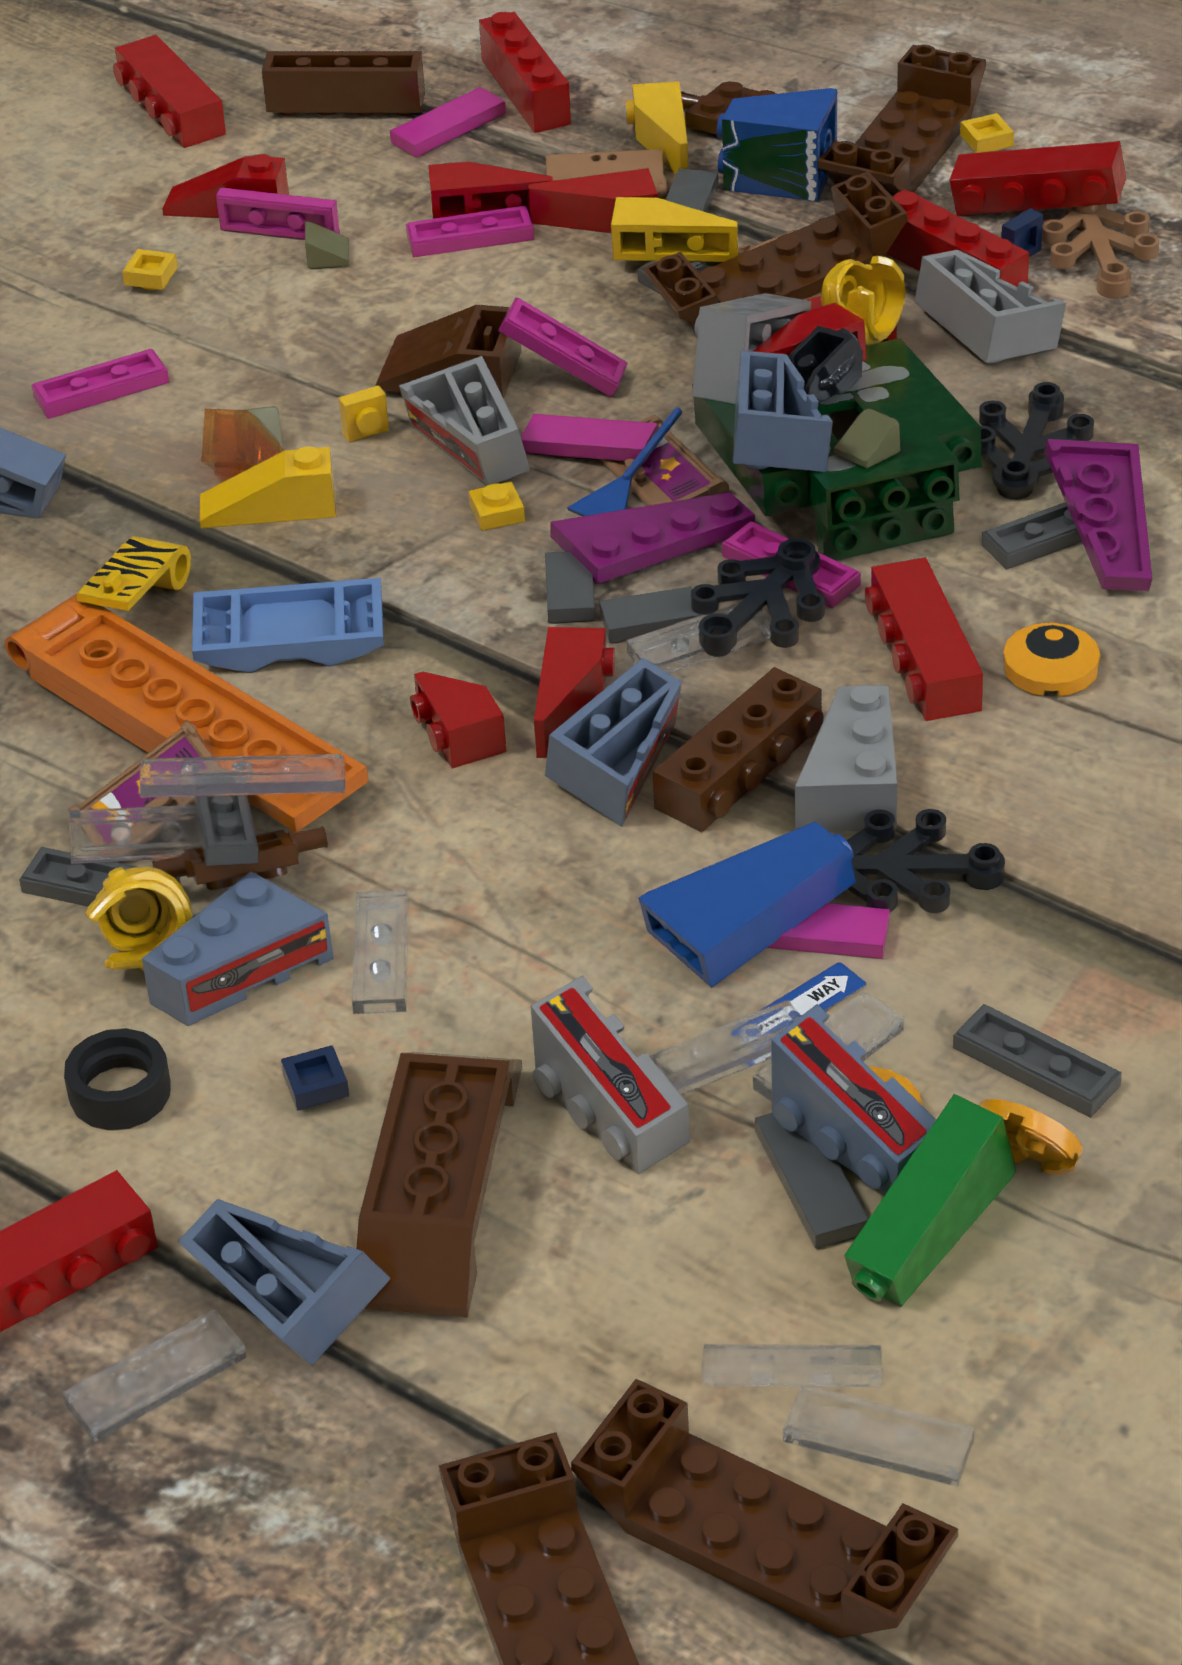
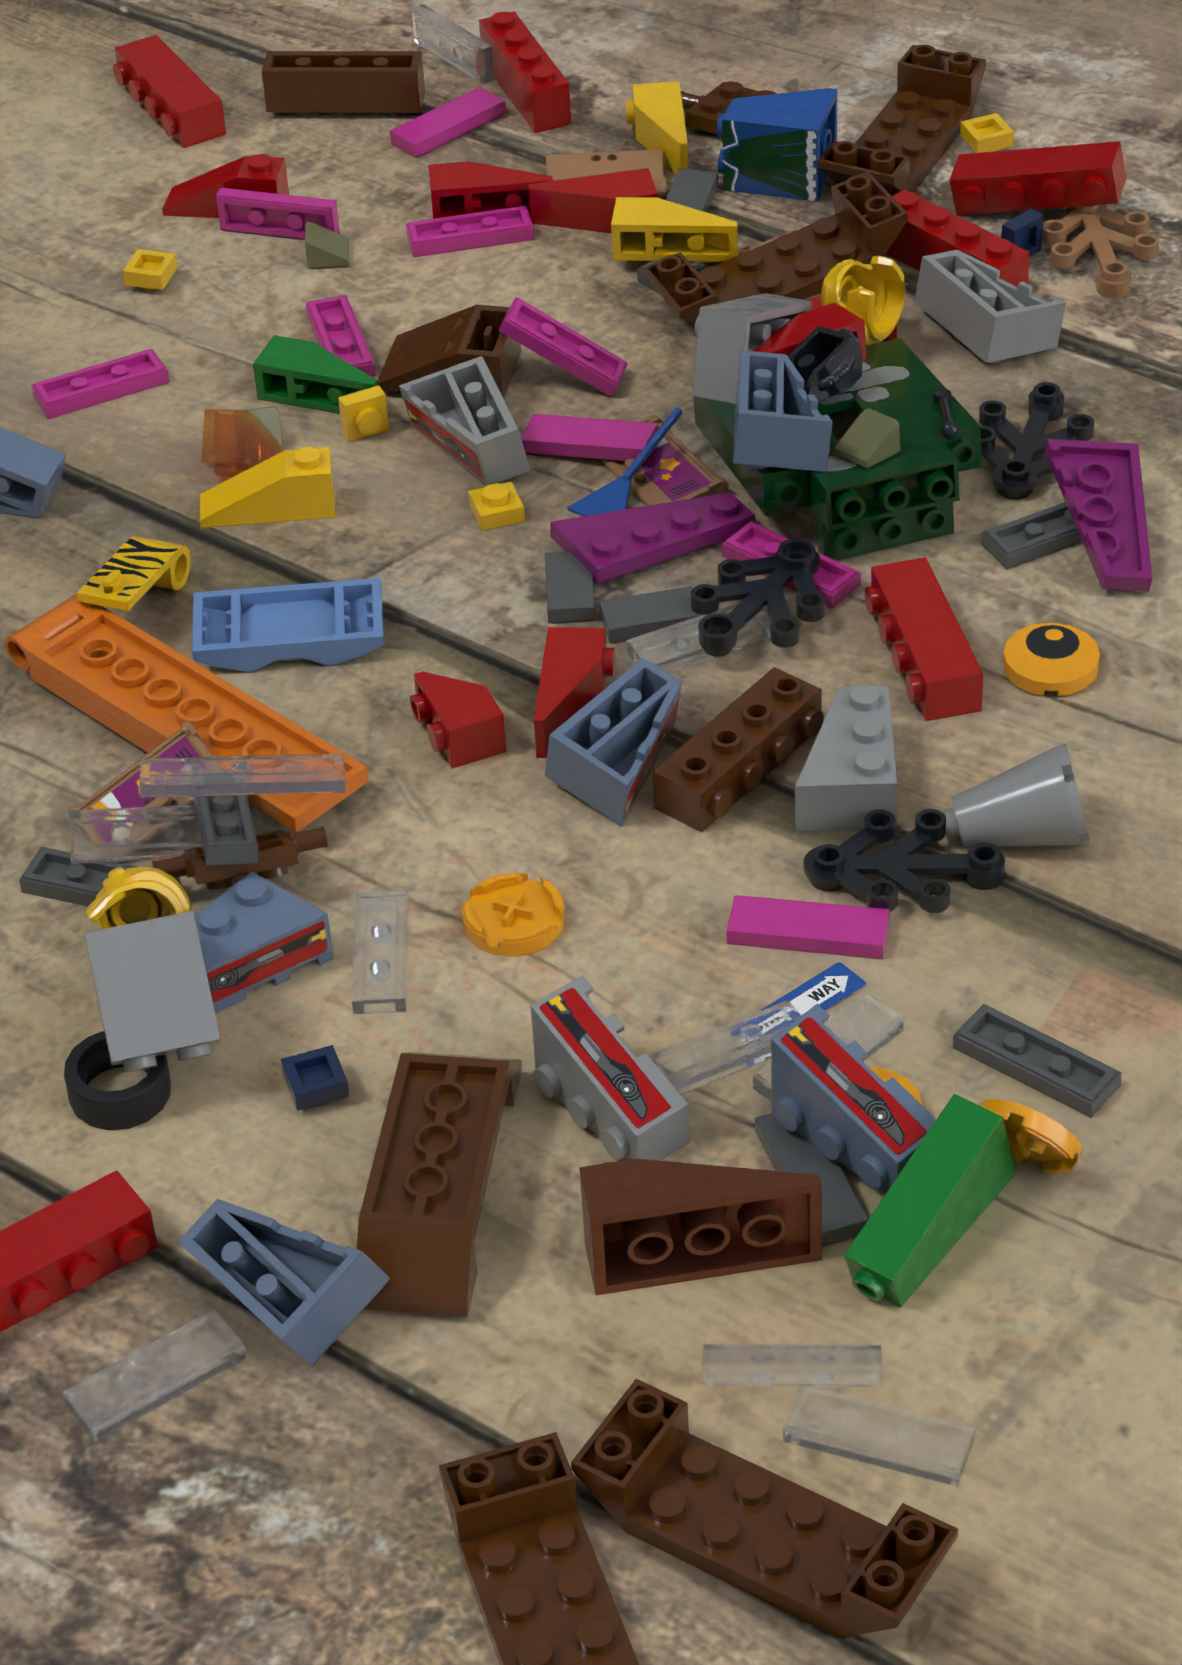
(152, 991): none -> light grey slope
(305, 375): none -> green slope
(339, 331): none -> dark pink tile
(453, 43): none -> clear tile
(513, 915): none -> light orange tile
(694, 1221): none -> copper slope
(747, 901): blue slope -> none
(949, 428): none -> black hinge
(1023, 806): none -> light grey cone

